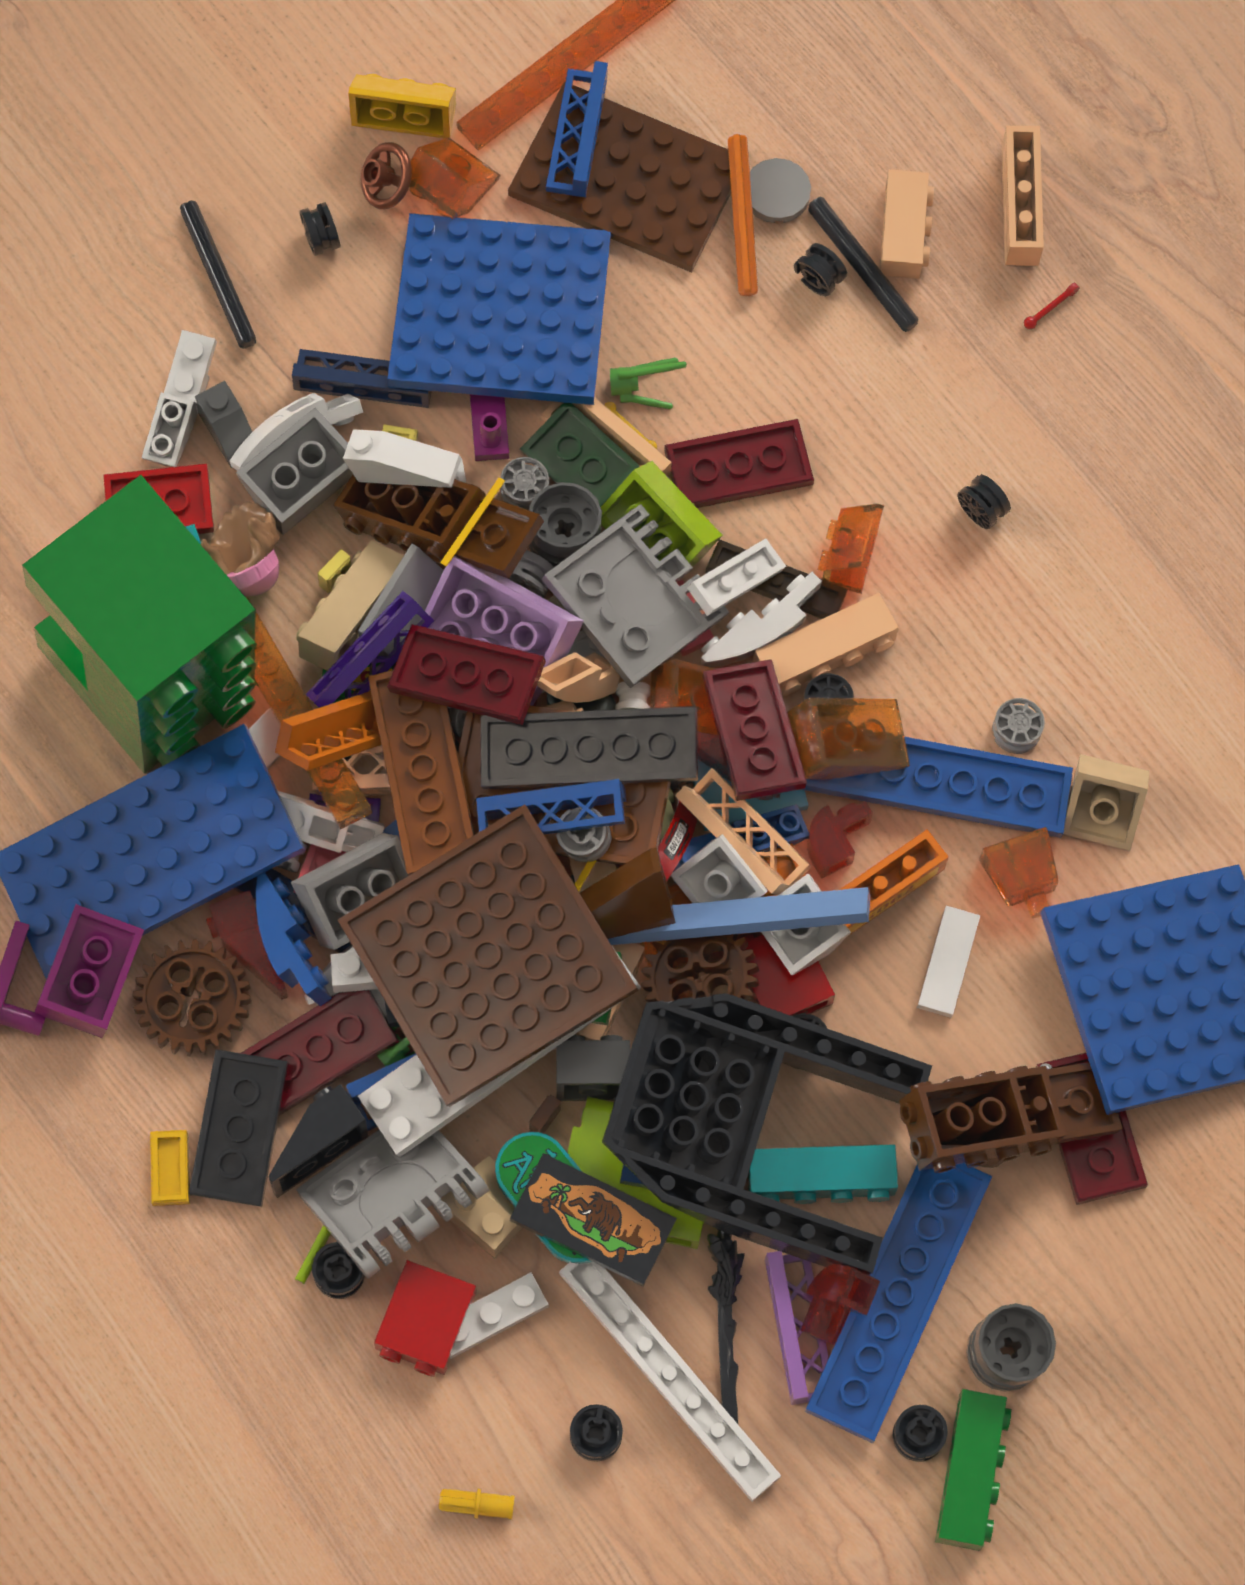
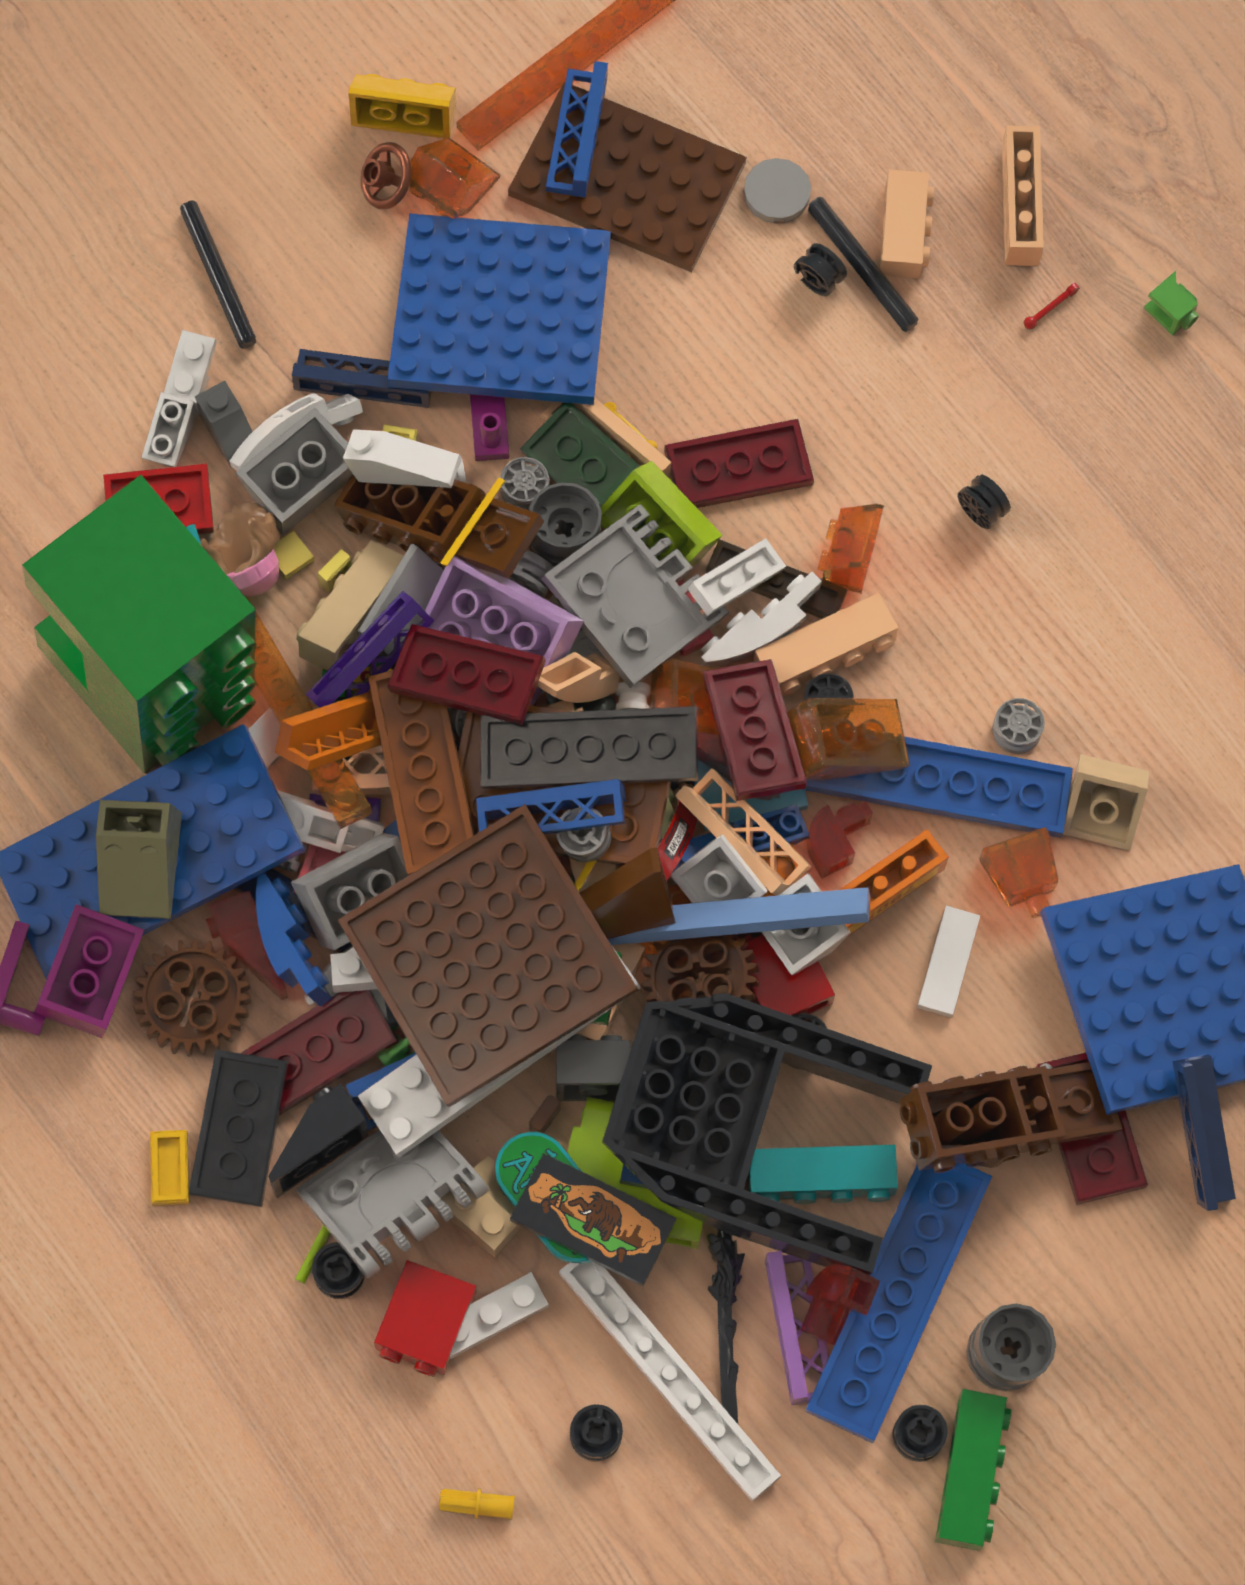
(137, 858): none -> olive slope
(292, 555): none -> light yellow tile
(315, 231): black wheel -> none
(625, 380): bright green plant -> none
(742, 215): orange axle -> none
(1172, 305): none -> bright green window
(1204, 1131): none -> dark blue fence

